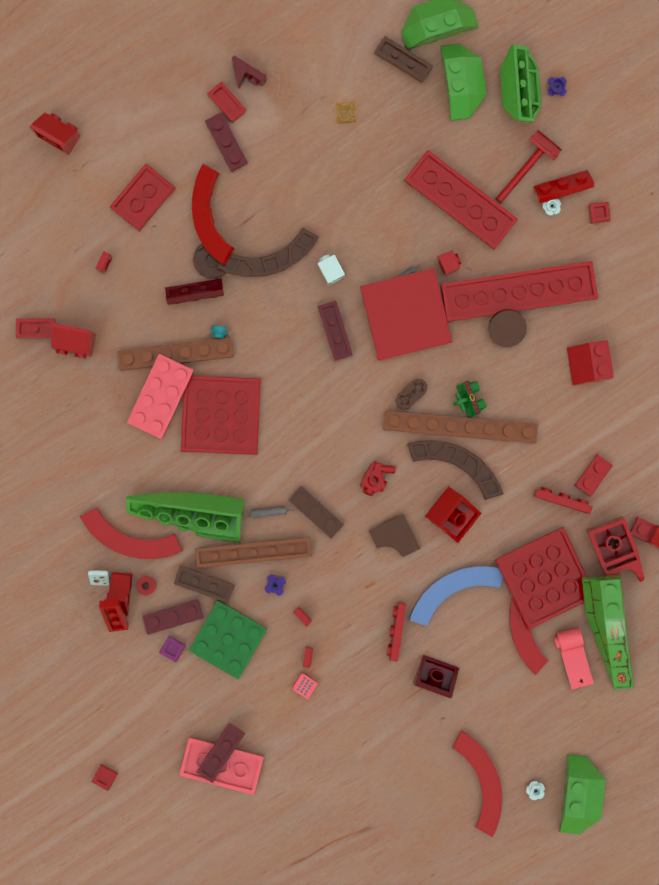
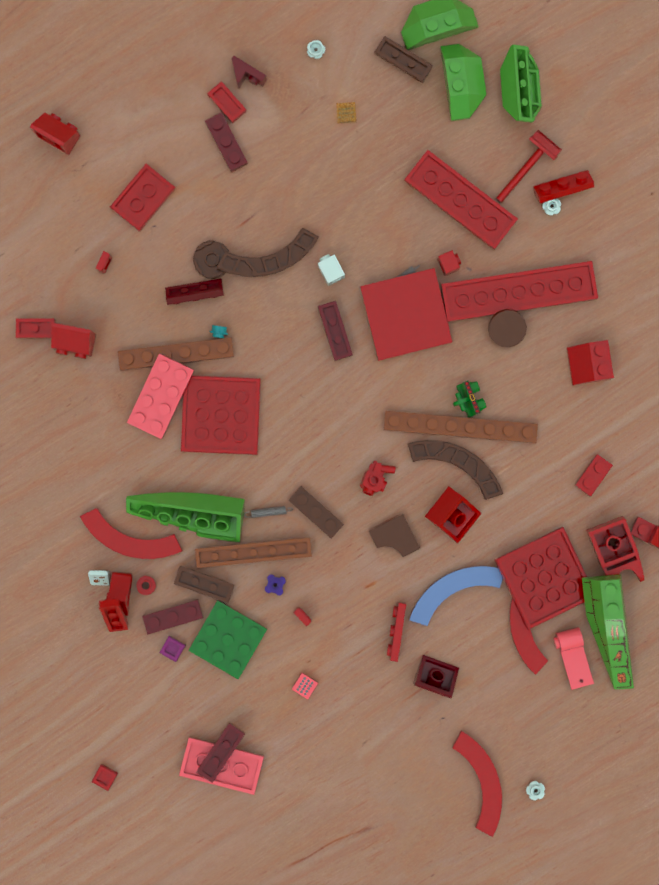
(203, 216): red tile -> none
(308, 657): red tile -> none
(315, 44): none -> light aqua plate
(408, 390): reddish brown beam -> none
(561, 82): dark purple plate -> none
(563, 500): red plate -> none
(581, 795): bright green wedge -> none
(599, 212): red tile -> none

